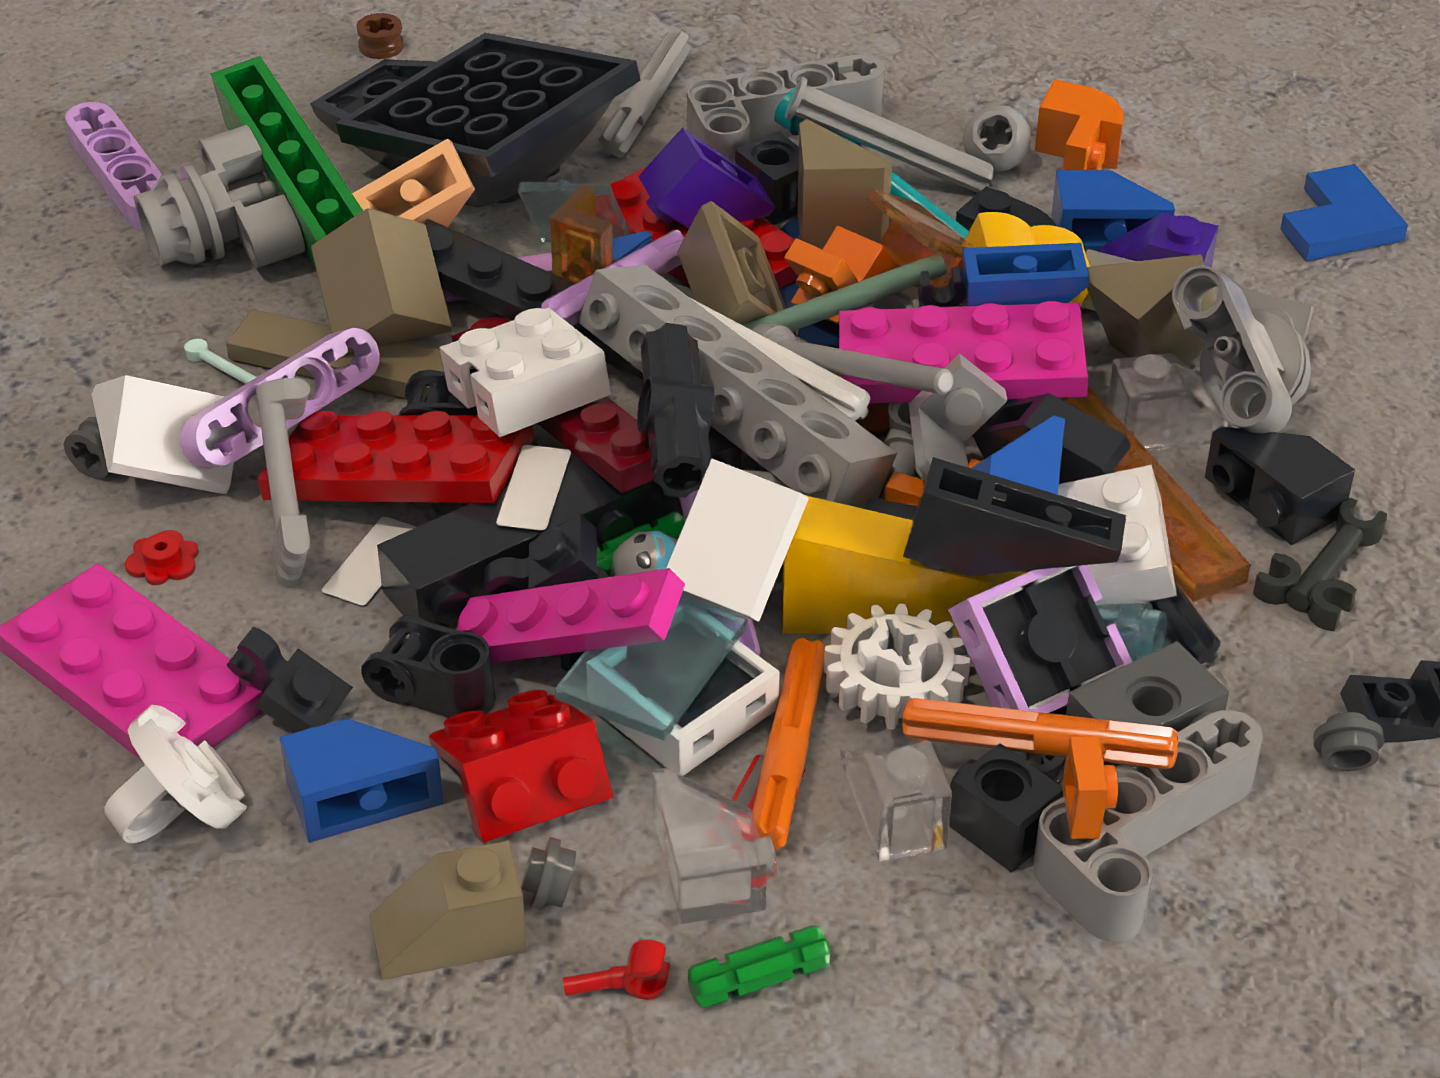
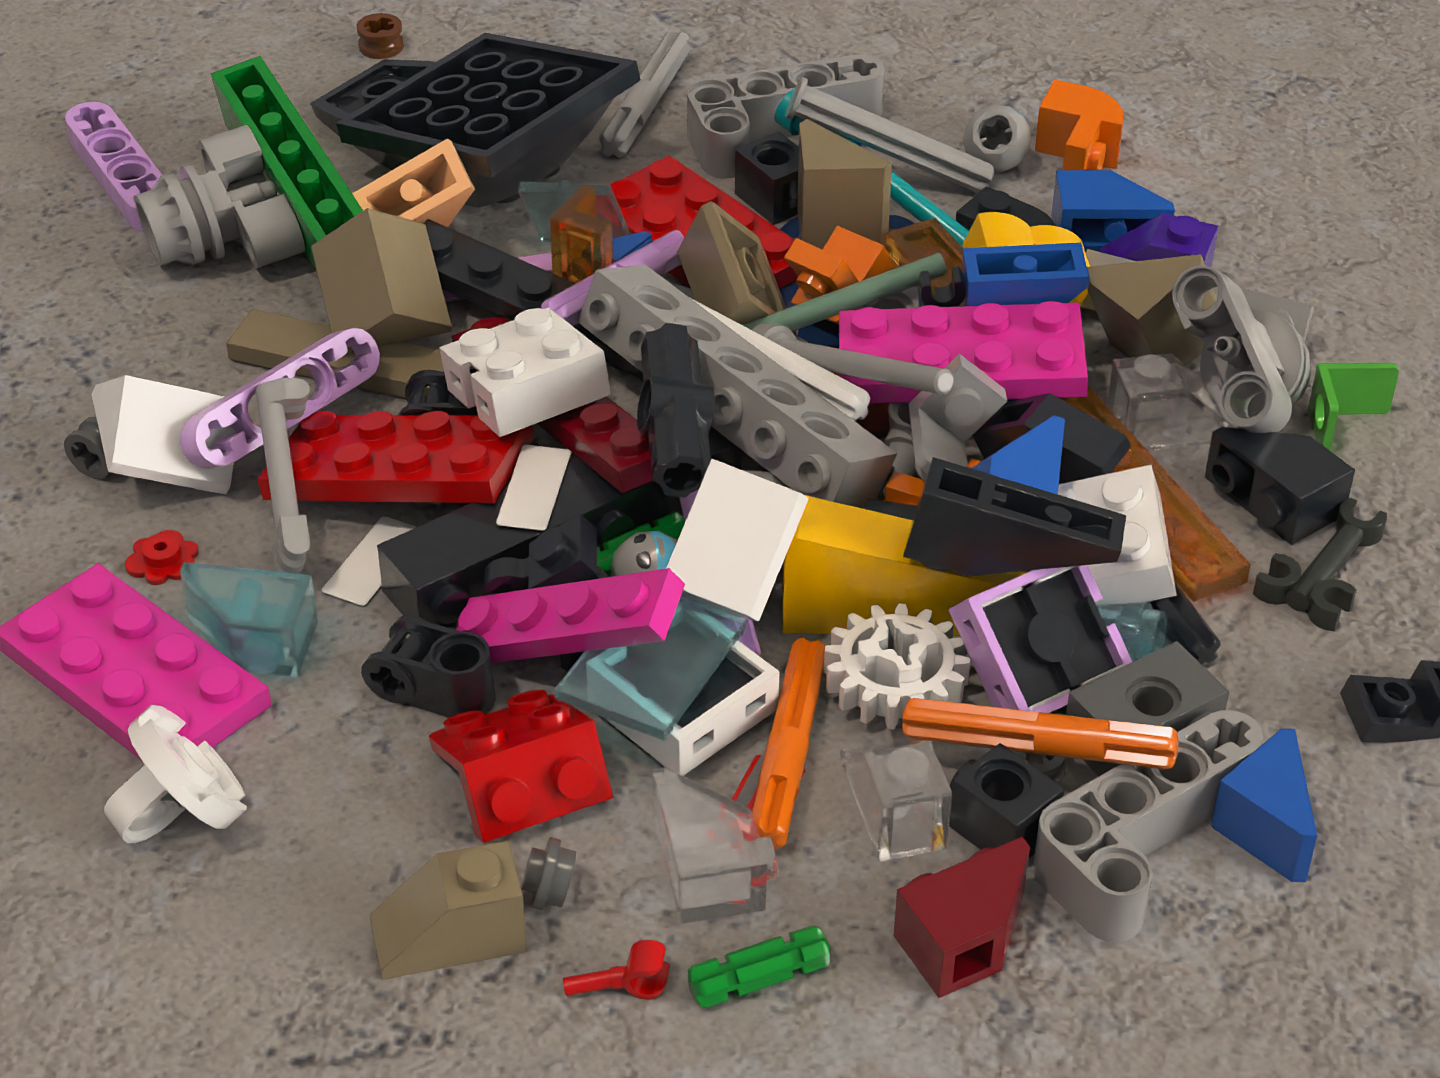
(197, 350): light aqua hinge -> none
(253, 615): none -> clear light blue slope
(296, 691): black plate -> none
(357, 776): blue slope -> none
(693, 174): dark purple slope -> none
(918, 234): clear orange panel -> none
(963, 917): none -> dark red slope
(1087, 787): orange plate -> none
(1268, 807): none -> blue slope
(1347, 391): none -> bright green bracket
(1348, 218): blue tile -> none
(1348, 741): dark grey plate -> none

